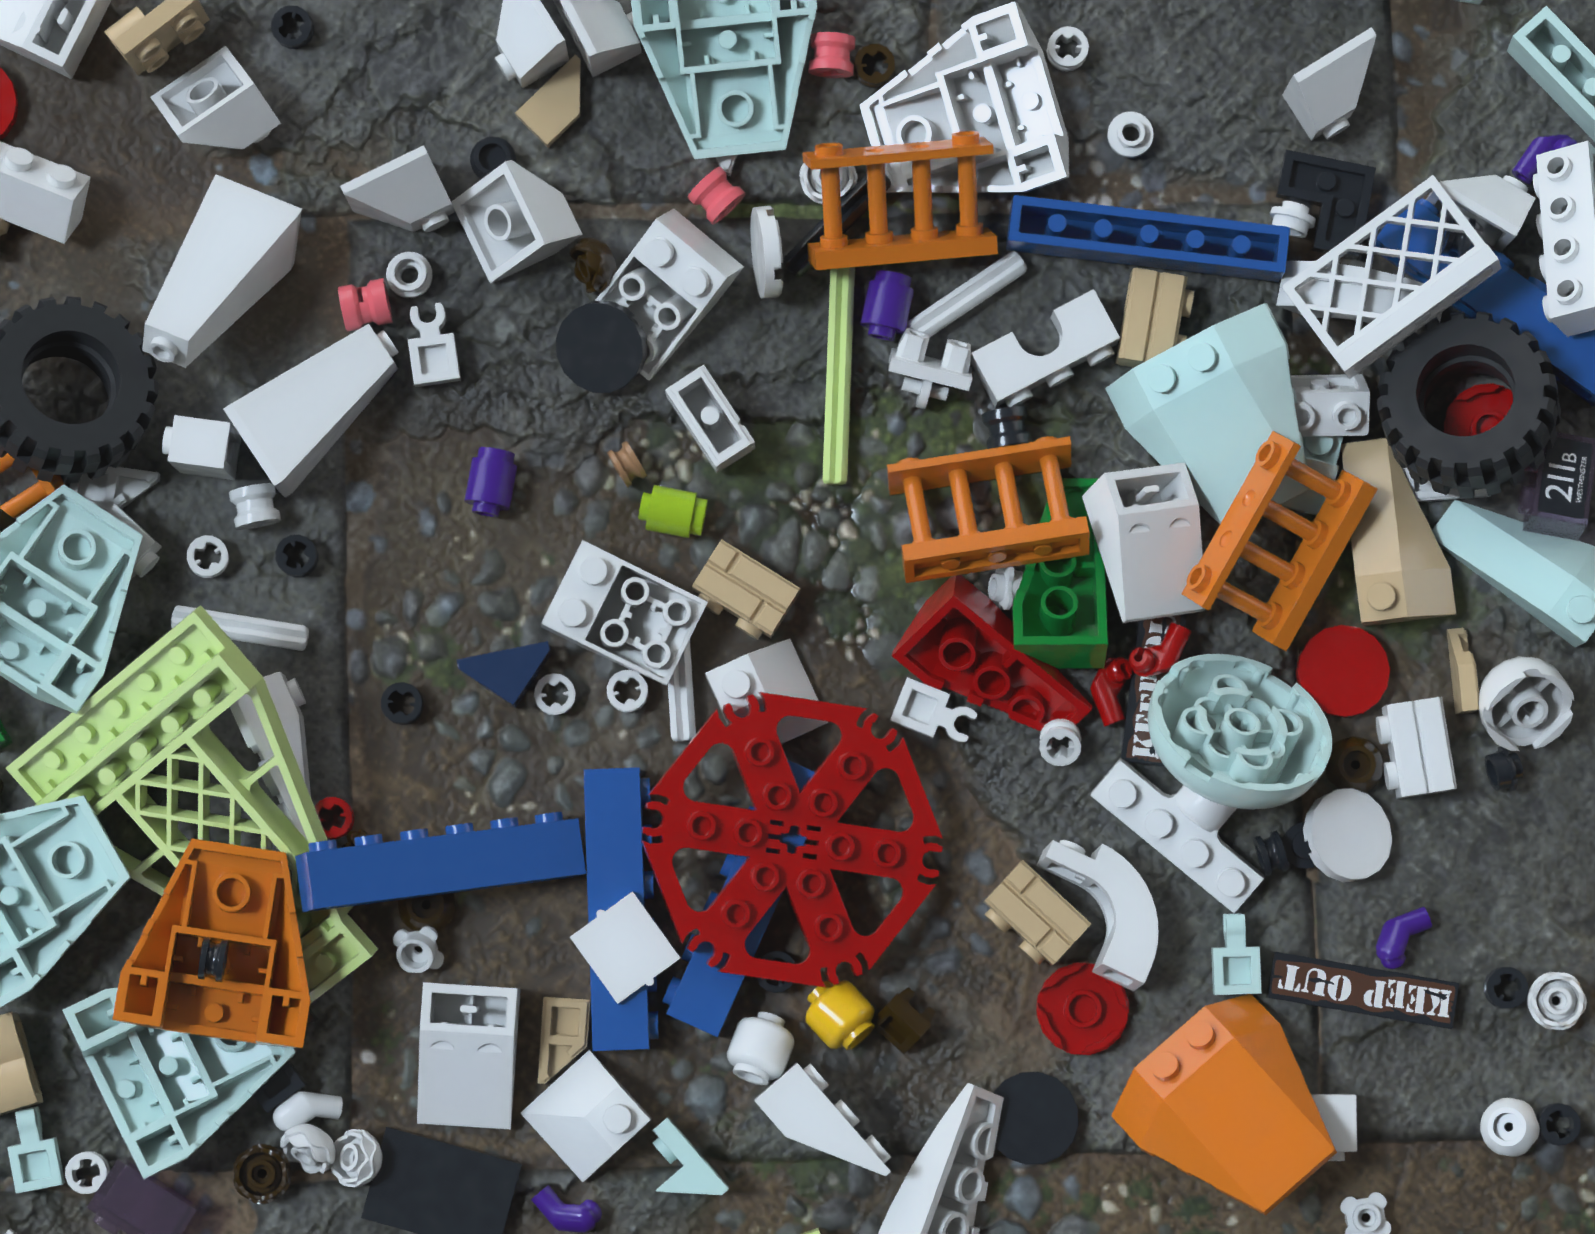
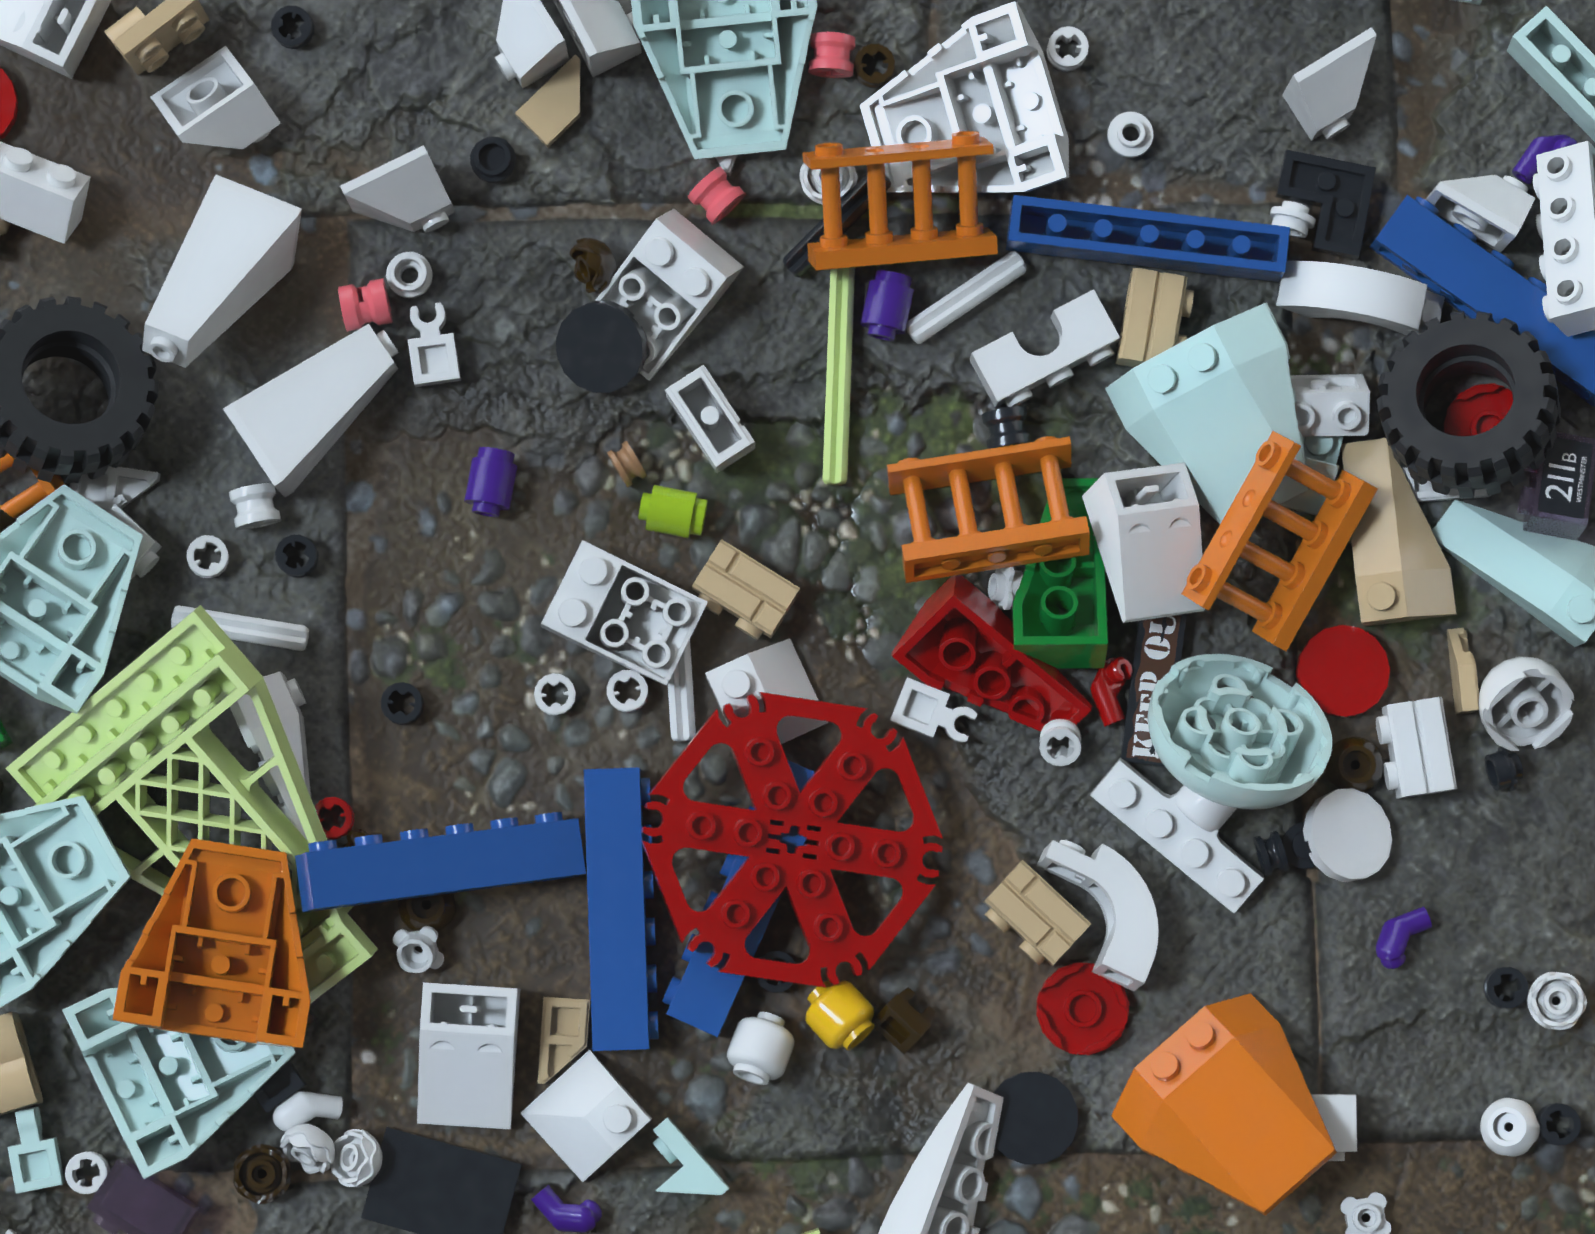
(202, 447): white brick -> none
(213, 959): black bush -> none
(507, 671): dark blue slope -> none
(514, 220): white slope -> none
(625, 947): white piece -> none
(766, 251): white tile -> none
(809, 1117): white slope -> none
(911, 361): white hips -> none
(1160, 658): red arm -> none
(1235, 966): light aqua plate -> none
(1362, 990): tile -> none
(1417, 307): white fence -> none
(1456, 241): black bush -> none

